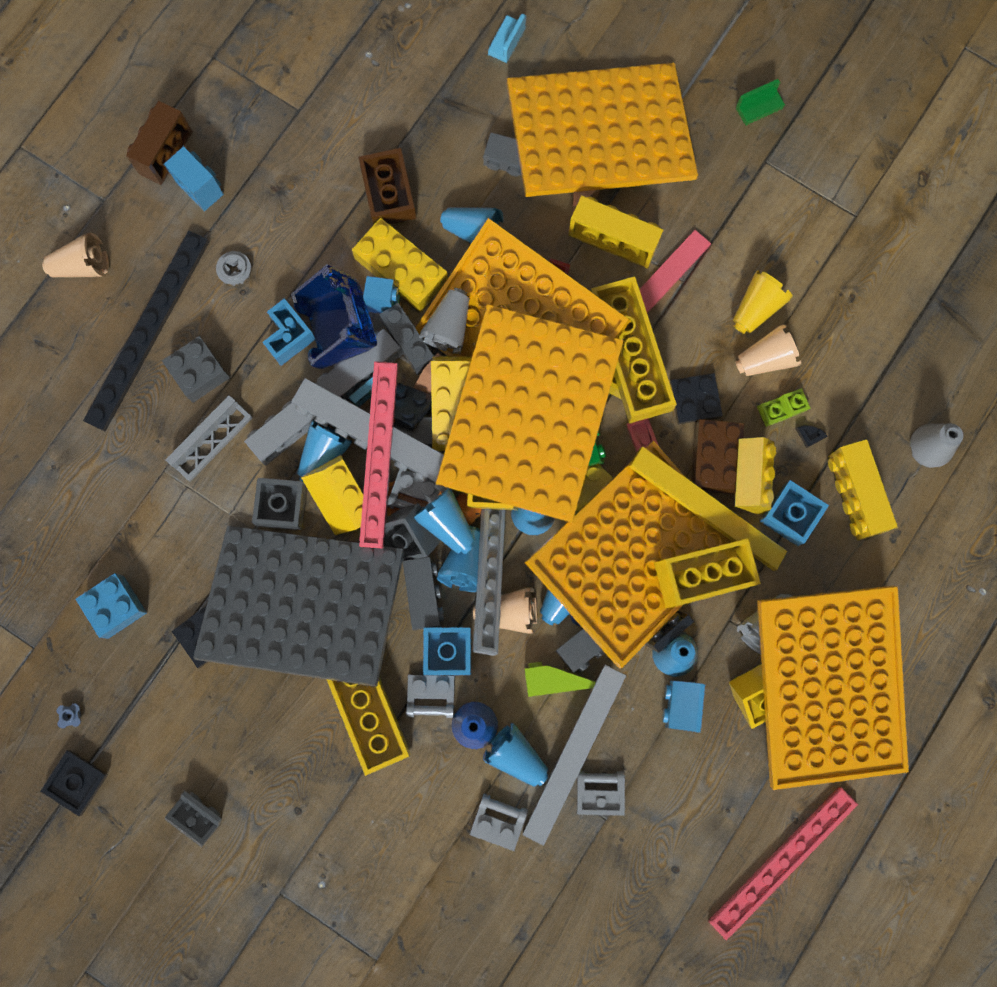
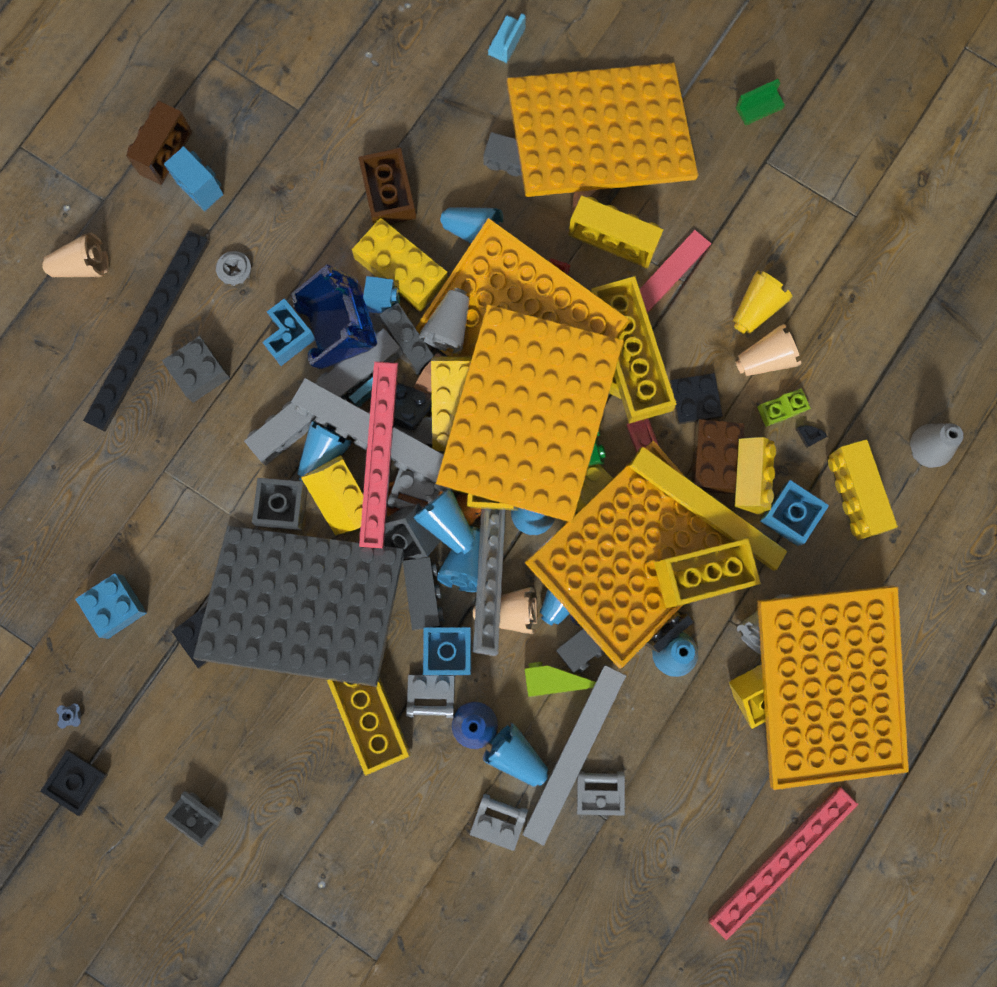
(203, 433): light grey fence -> none
(684, 706): dark azure slope -> none

